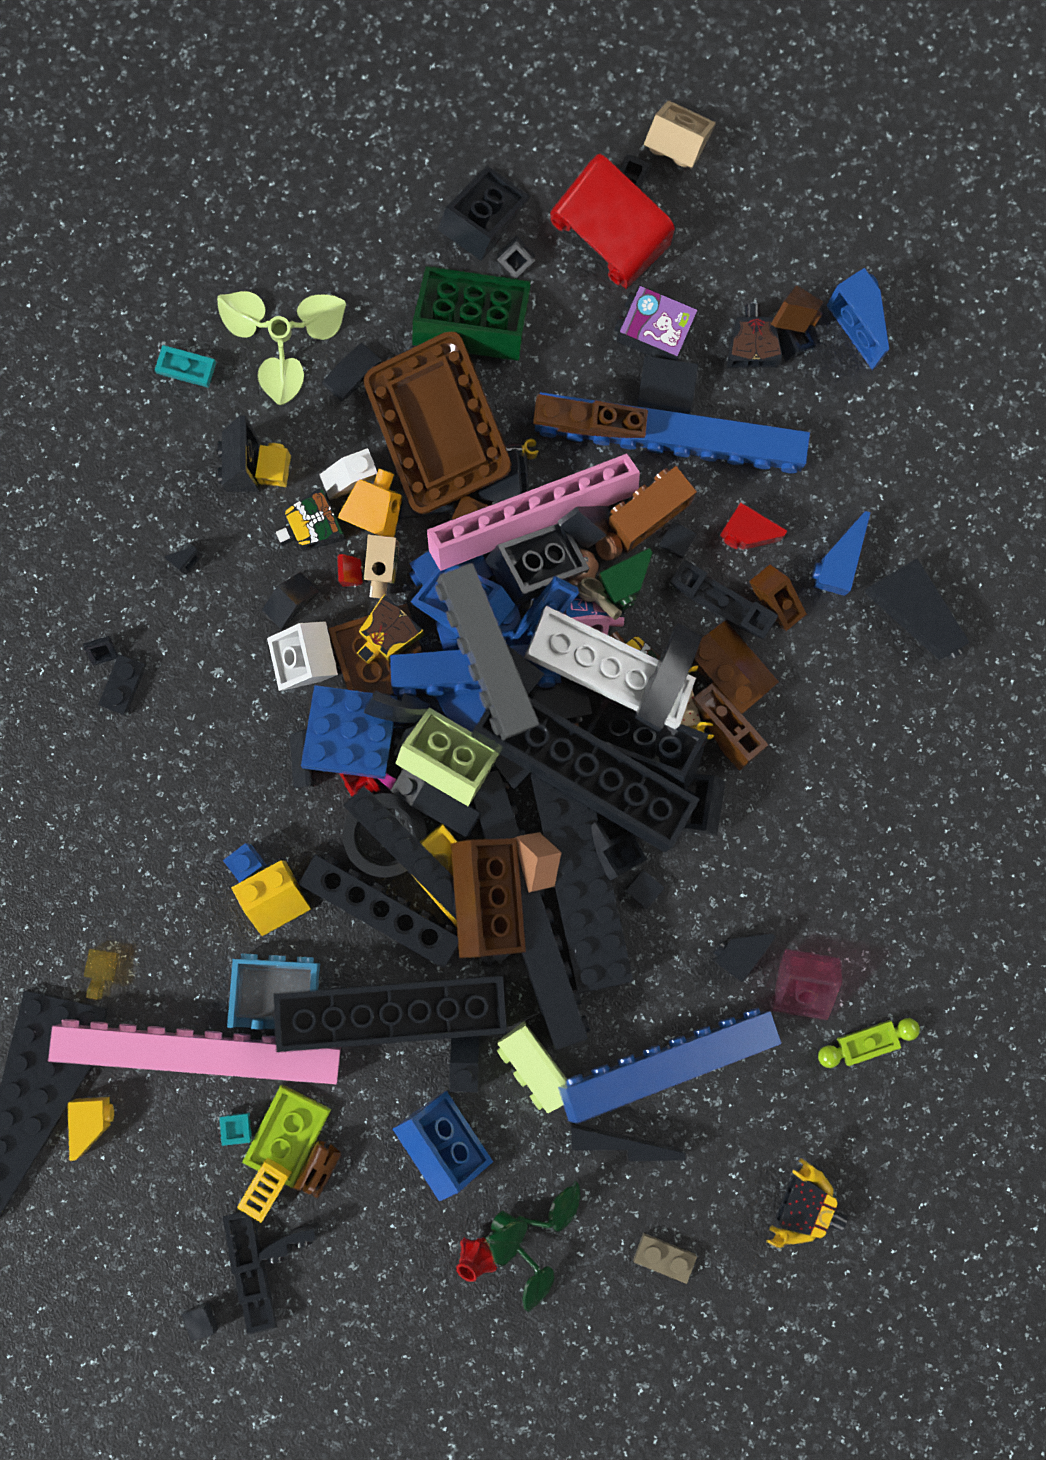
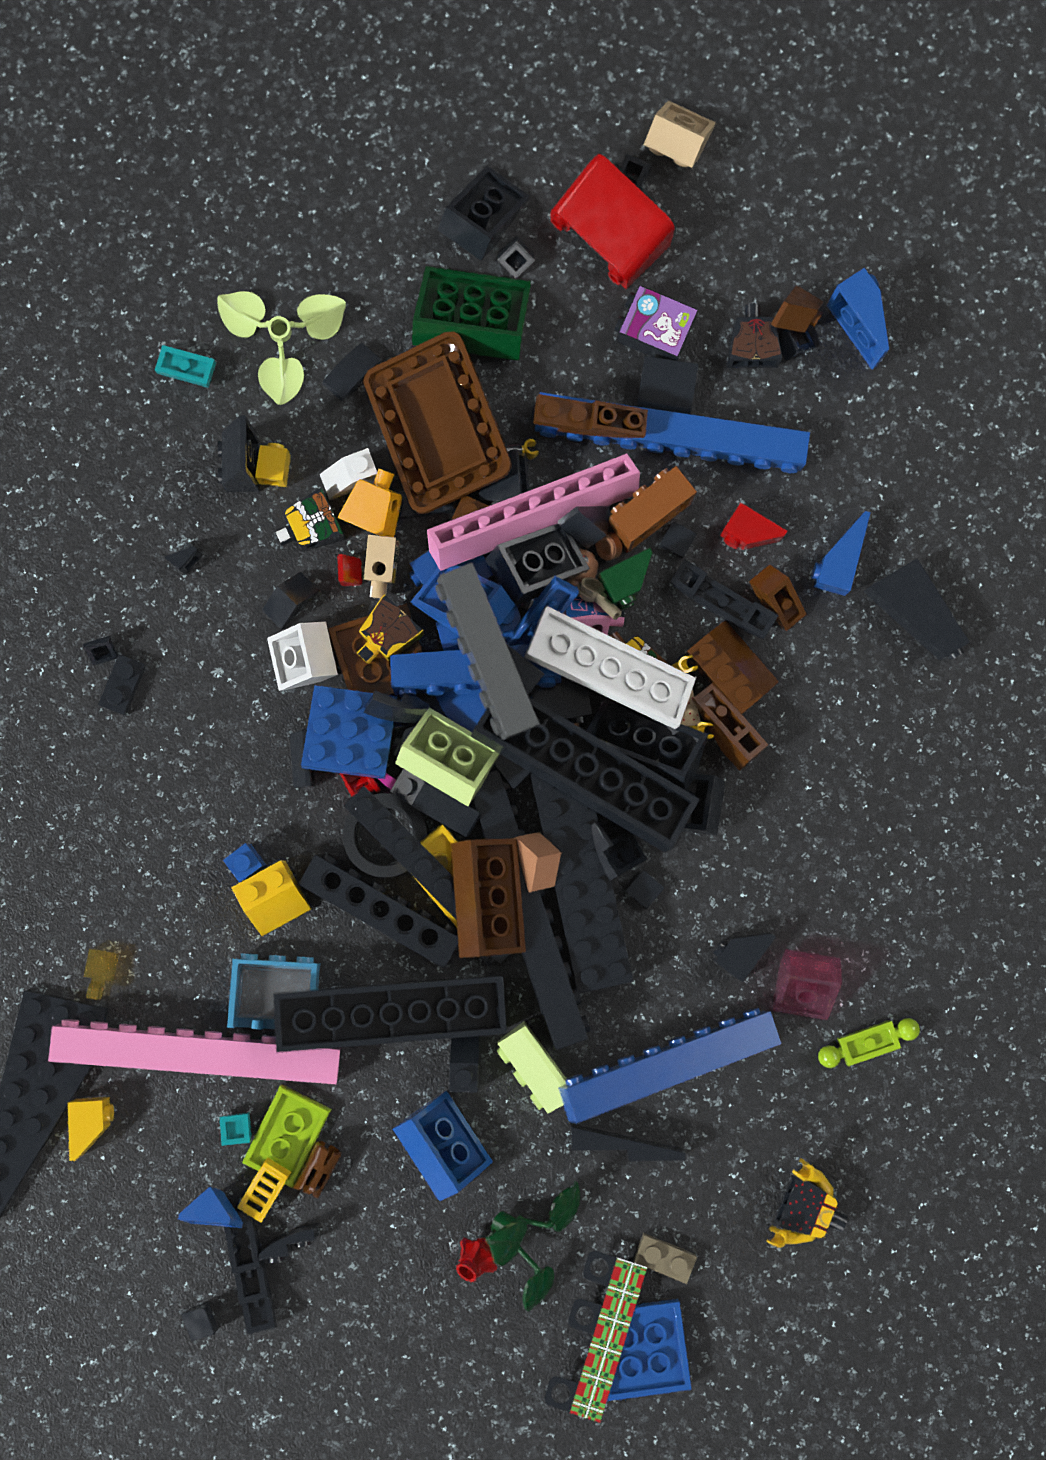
(211, 1209): none -> blue slope
(609, 1334): none -> piece
(652, 1353): none -> blue plate
(668, 677): black slope -> none

